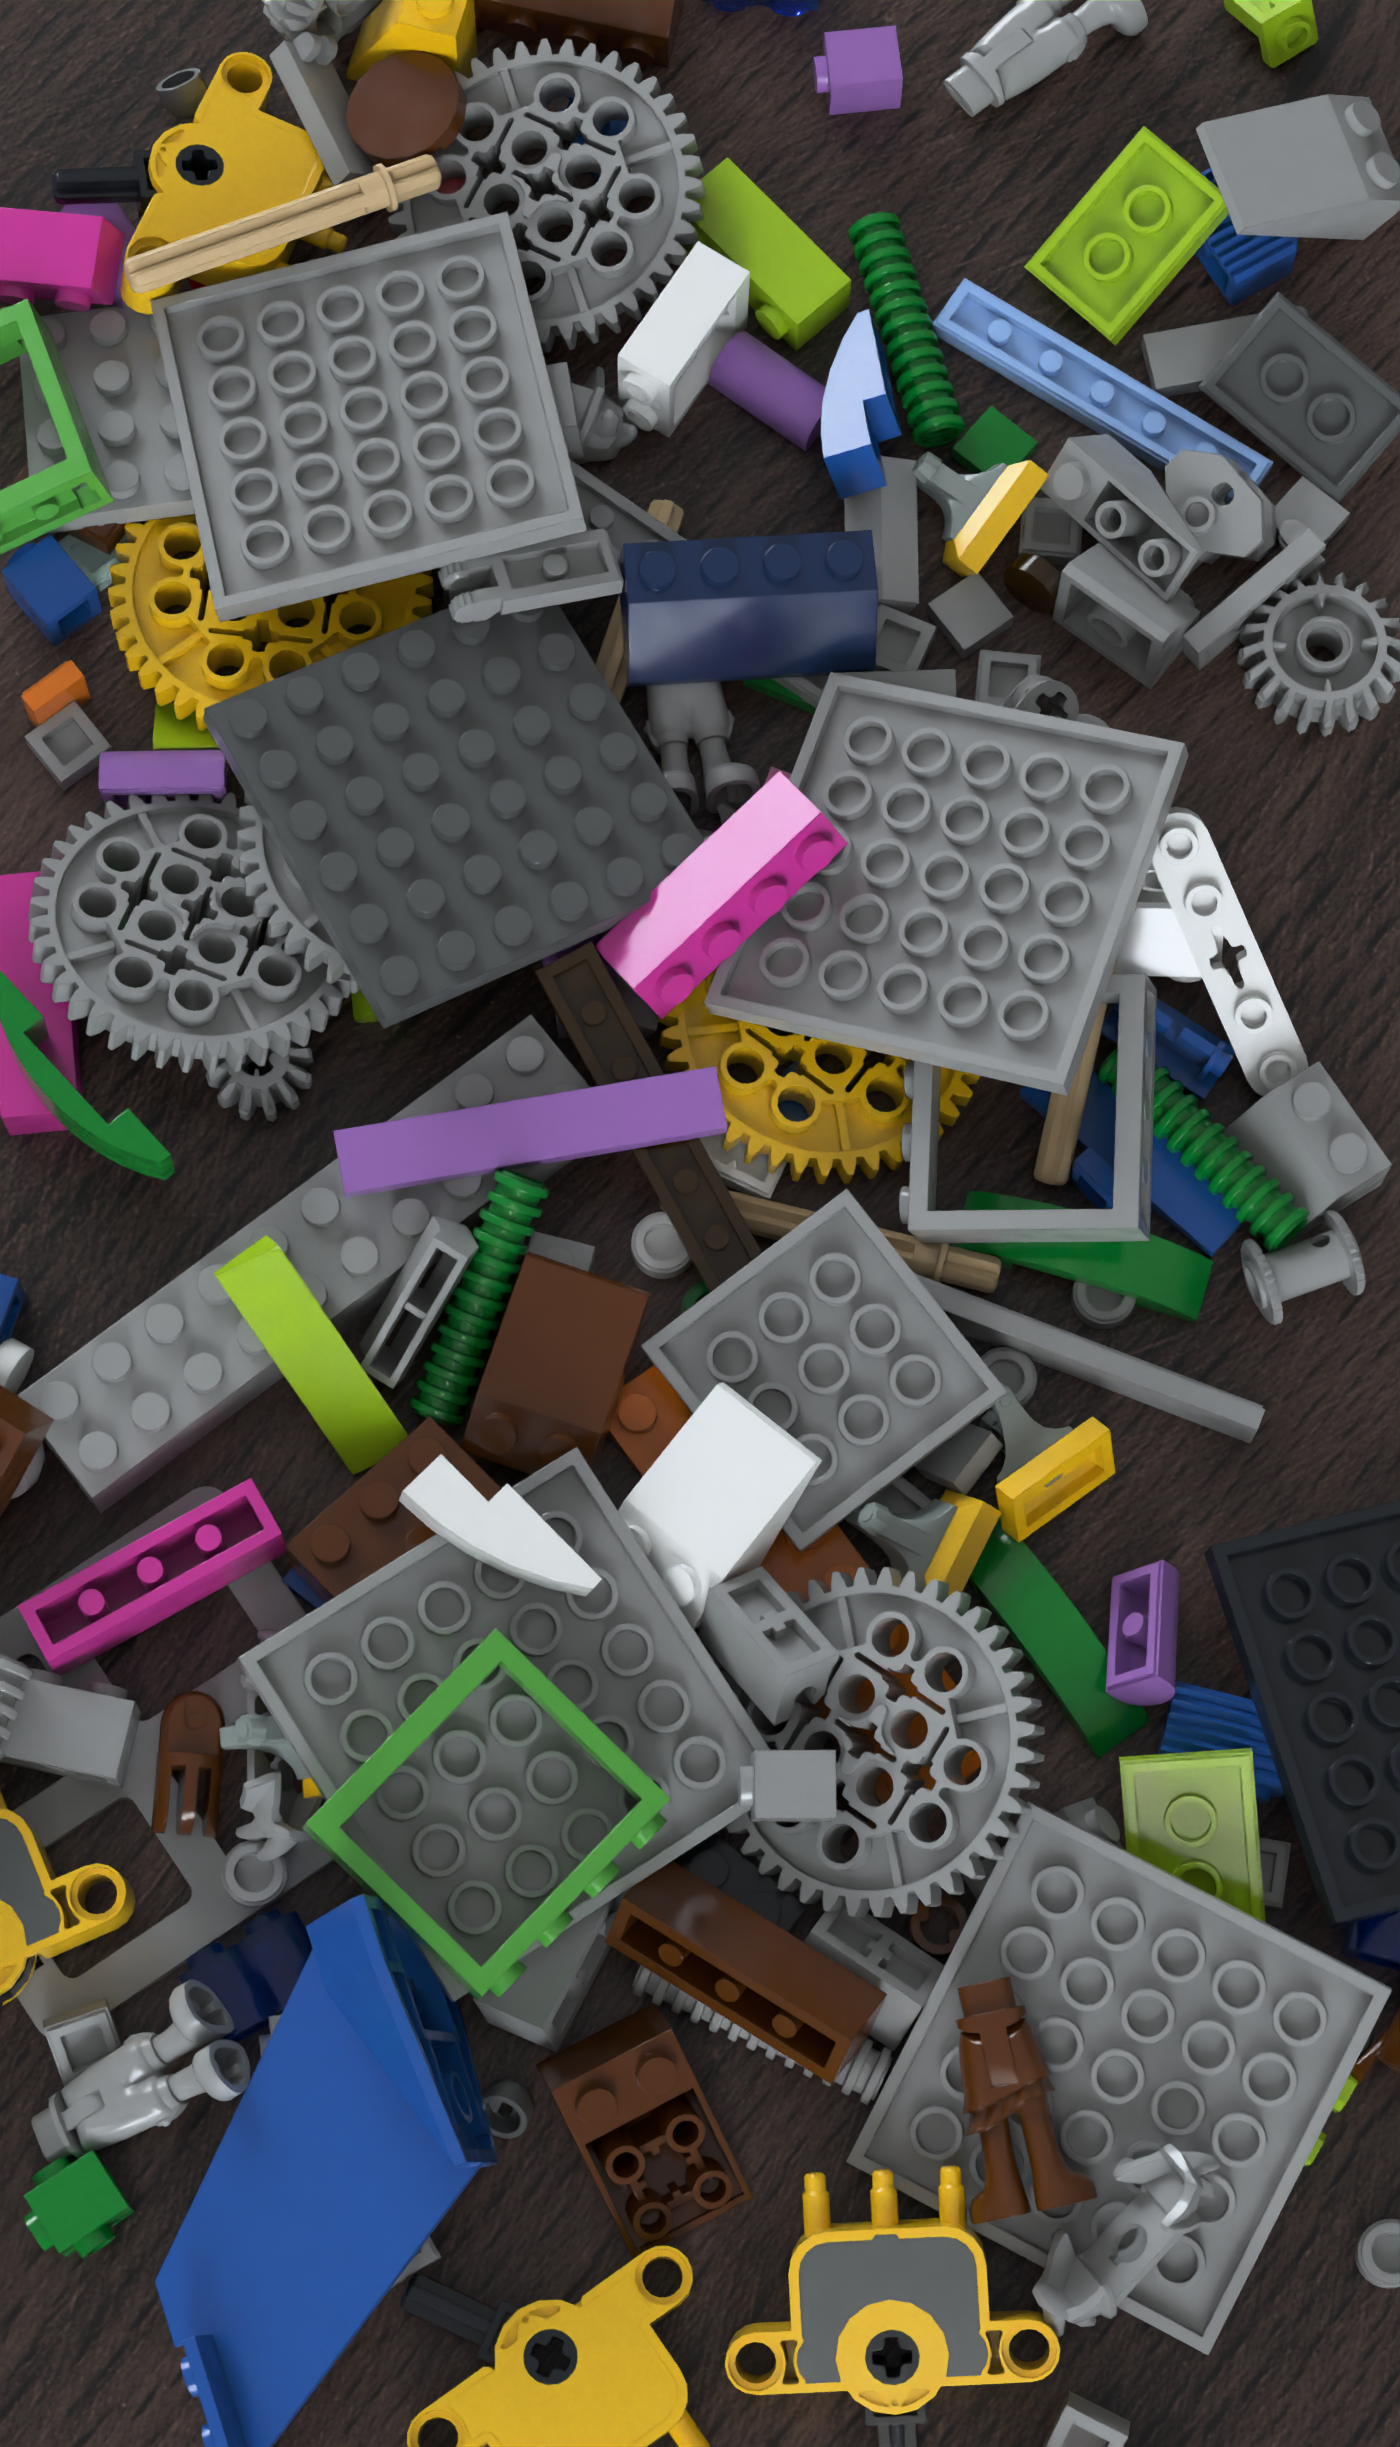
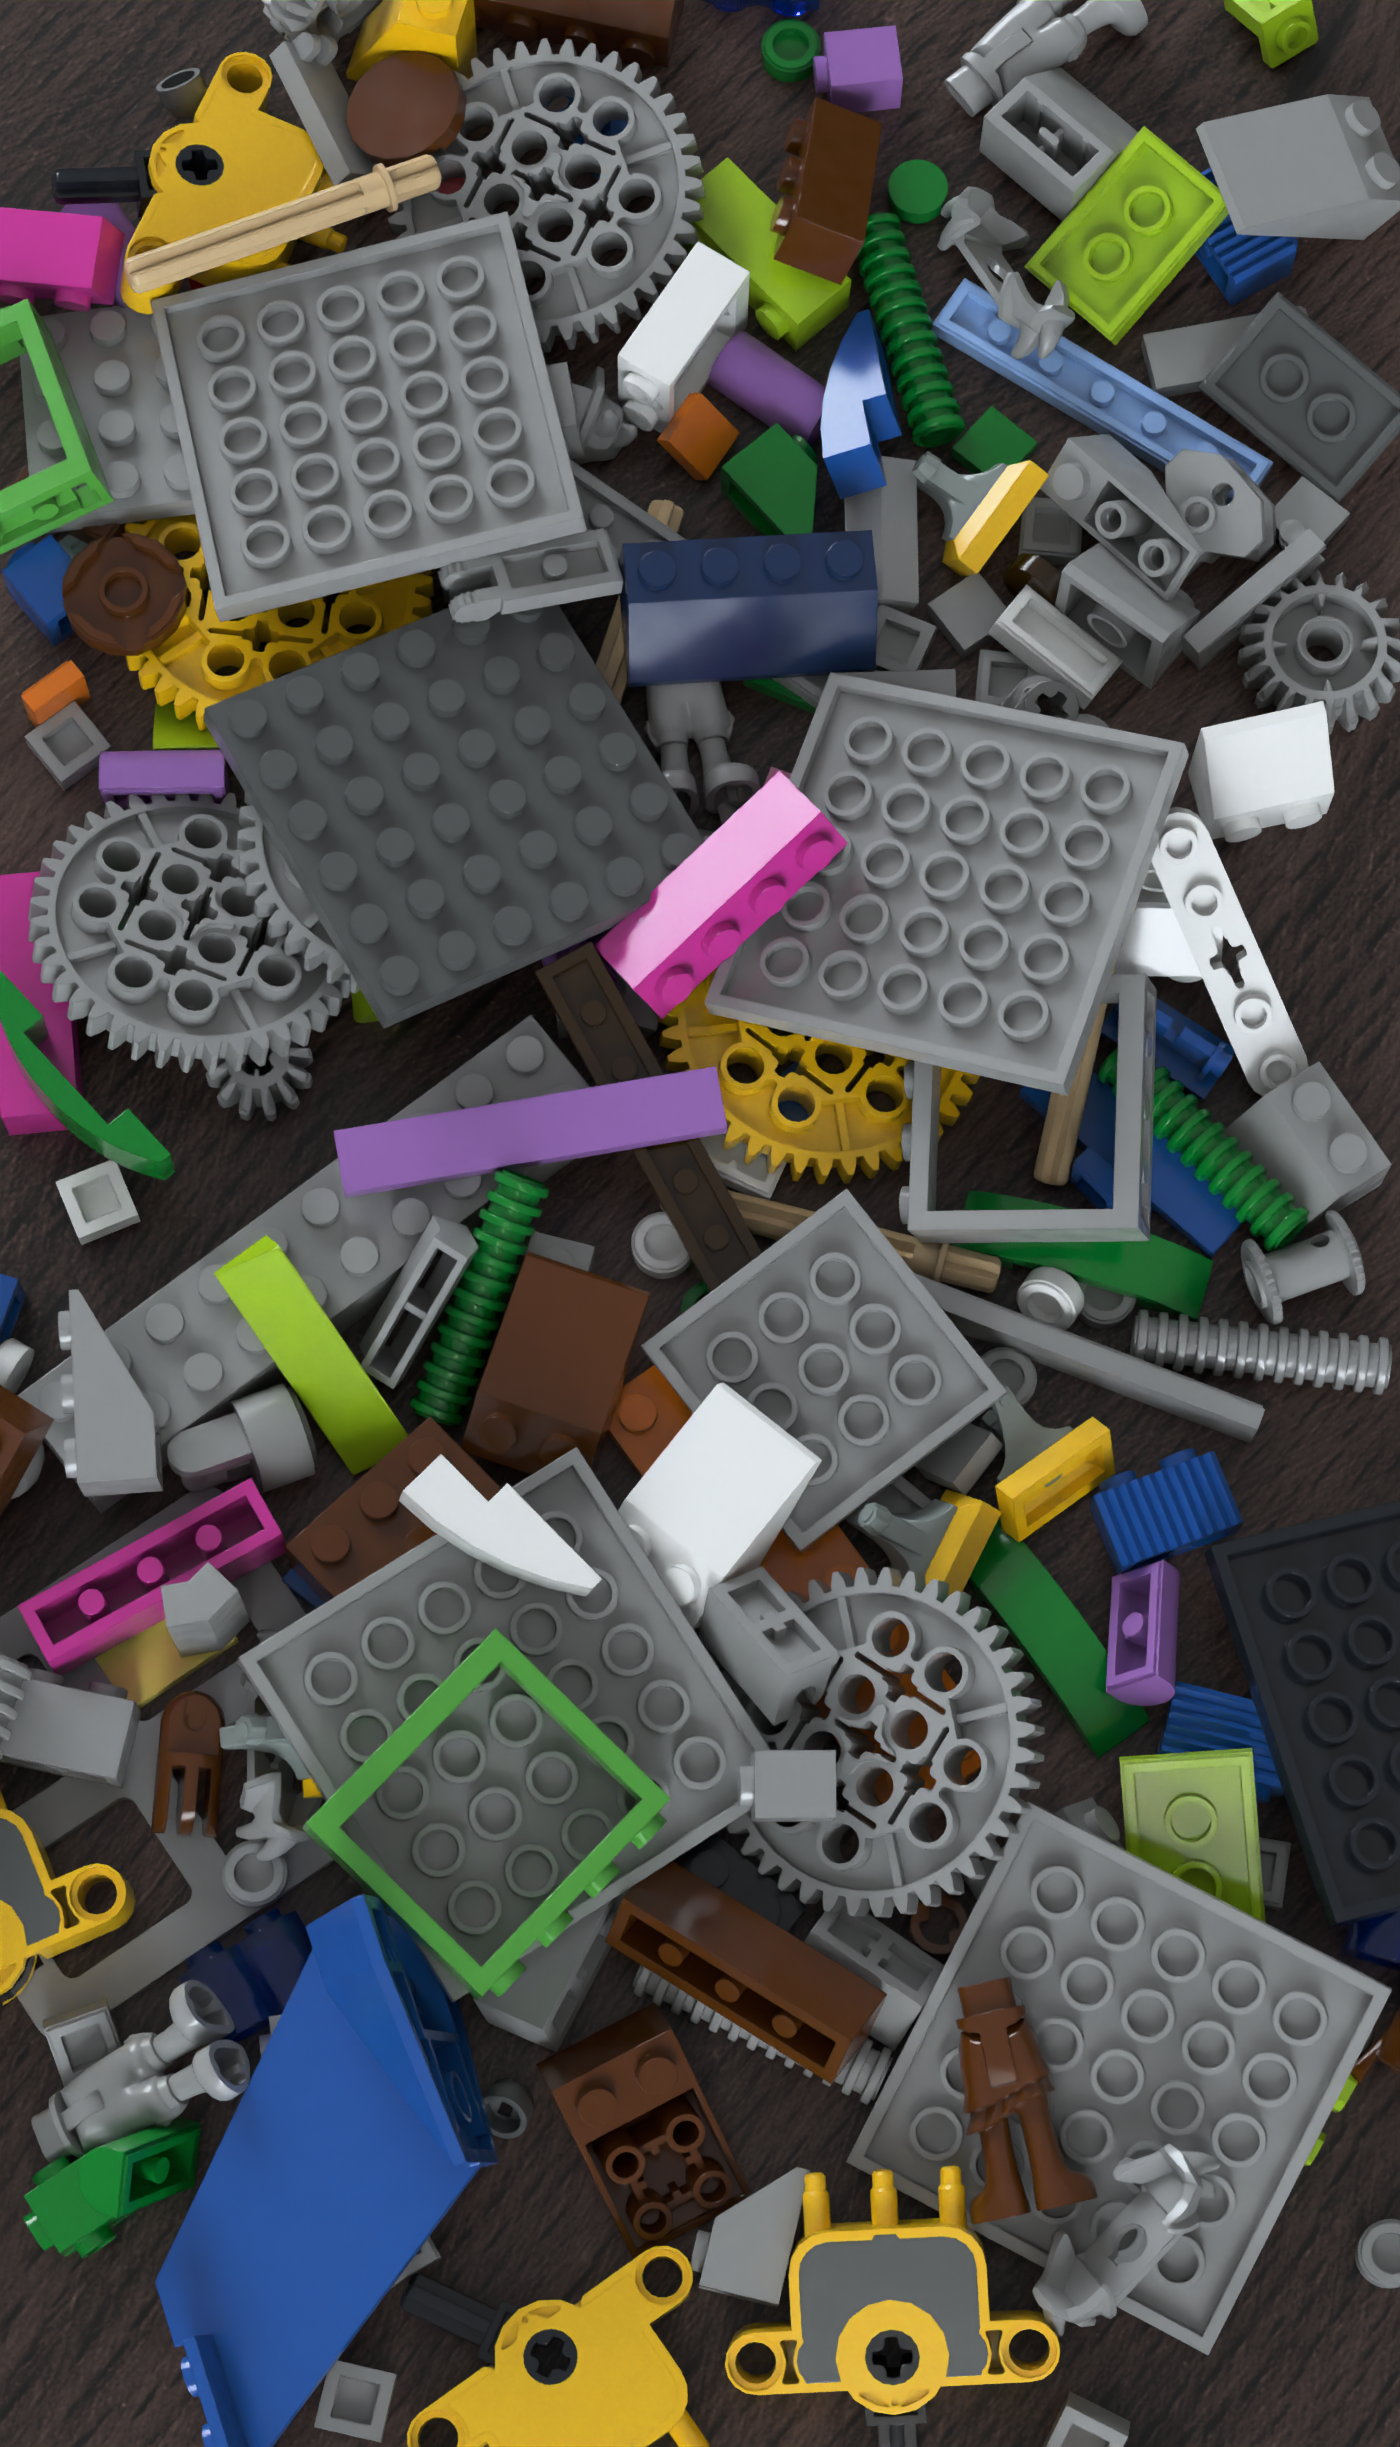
(98, 1201): none -> white plate
(114, 1425): none -> light grey slope
(124, 594): none -> reddish brown tile
(140, 2168): none -> green brick
(151, 1664): none -> light yellow tile
(203, 1612): none -> light grey piece
(259, 1438): none -> light grey piece
(356, 2401): none -> light grey plate
(698, 436): none -> orange tile
(752, 2243): none -> light grey slope
(773, 483): none -> green slope
(790, 50): none -> green tile
(825, 190): none -> reddish brown brick
(917, 191): none -> green tile
(981, 239): none -> light grey piece
(1051, 1297): none -> white tile
(1053, 138): none -> light grey slope
(1054, 645): none -> white tile
(1165, 1510): none -> blue brick
(1262, 1352): none -> light grey piece
(1263, 772): none -> white slope

